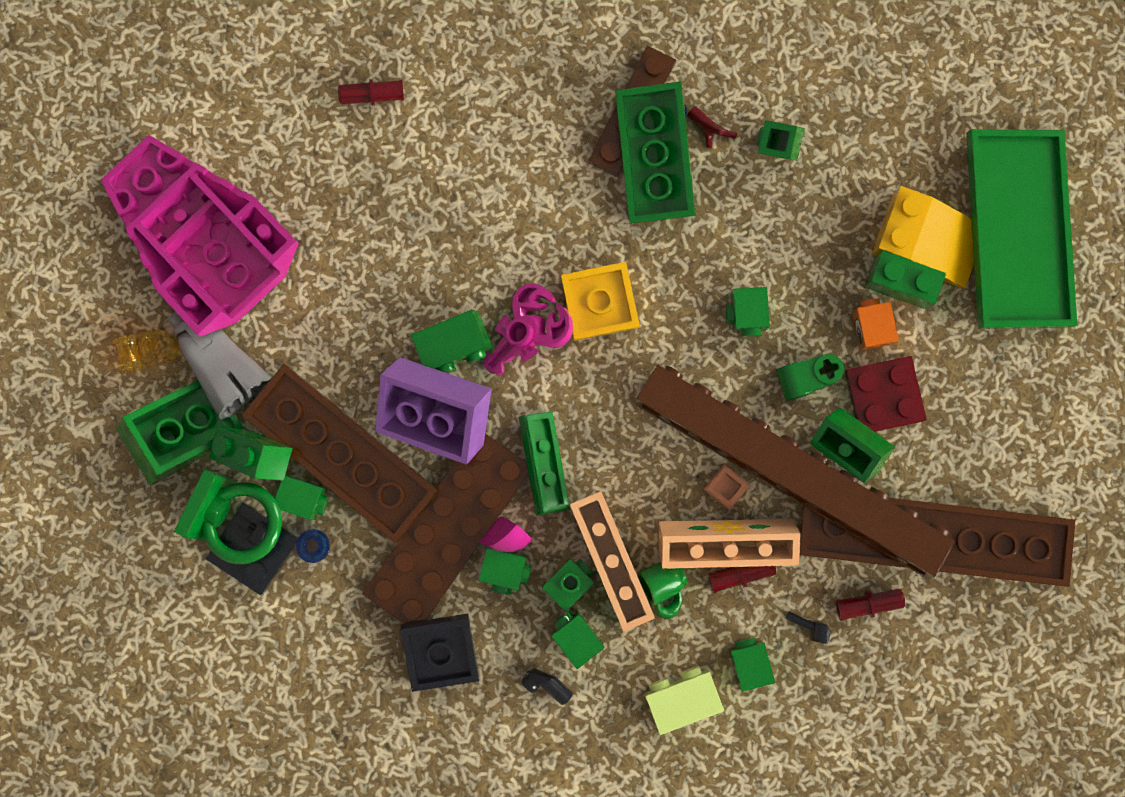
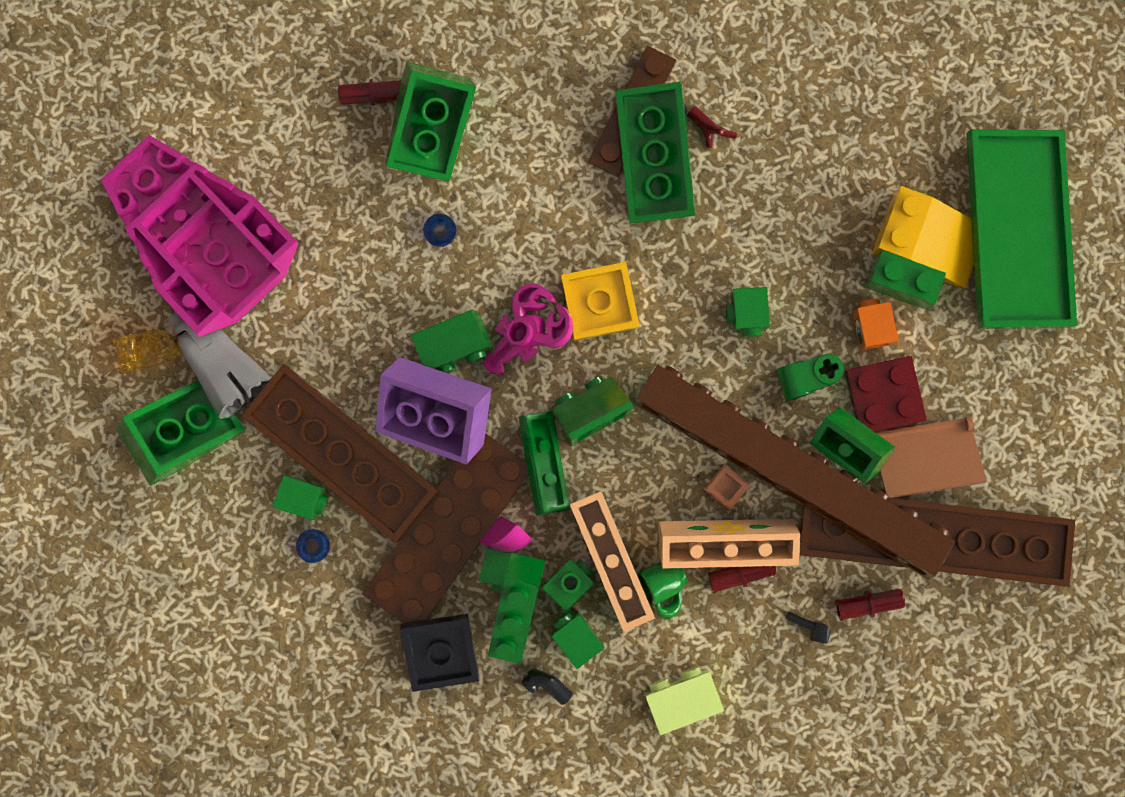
(211, 505): green tile -> none
(244, 533): black hinge -> none
(250, 453): green brick -> none
(429, 121): none -> green slope
(437, 220): none -> clear blue plate
(516, 608): none -> green brick
(592, 409): none -> green slope
(751, 664): green brick -> none
(780, 140): green brick -> none
(932, 458): none -> nougat piece

